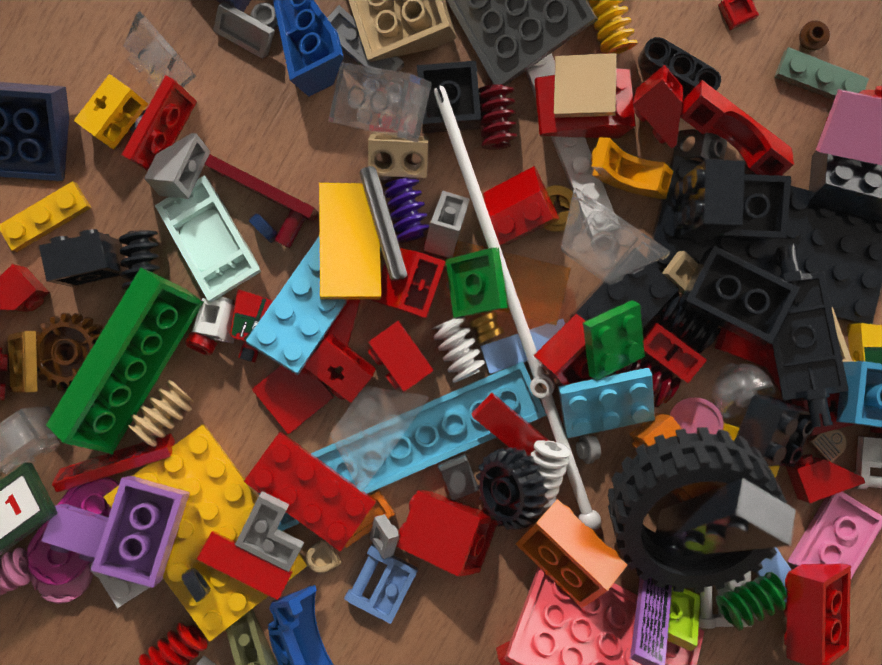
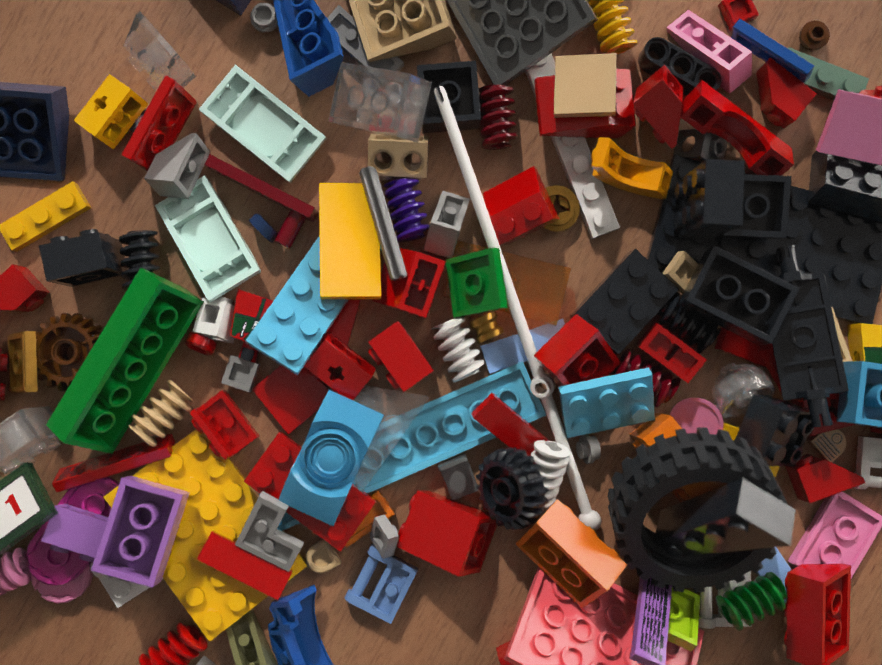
(195, 584): black tile -> none
(223, 425): none -> red bracket
(240, 373): none -> light grey plate
(243, 30): light grey tile -> none
(262, 124): none -> light aqua slope
(330, 457): none -> dark azure slope
(605, 241): clear wing -> none
(614, 339): green plate -> none
(713, 48): none -> bright pink slope
(766, 48): none -> blue tile
(781, 94): none -> red slope

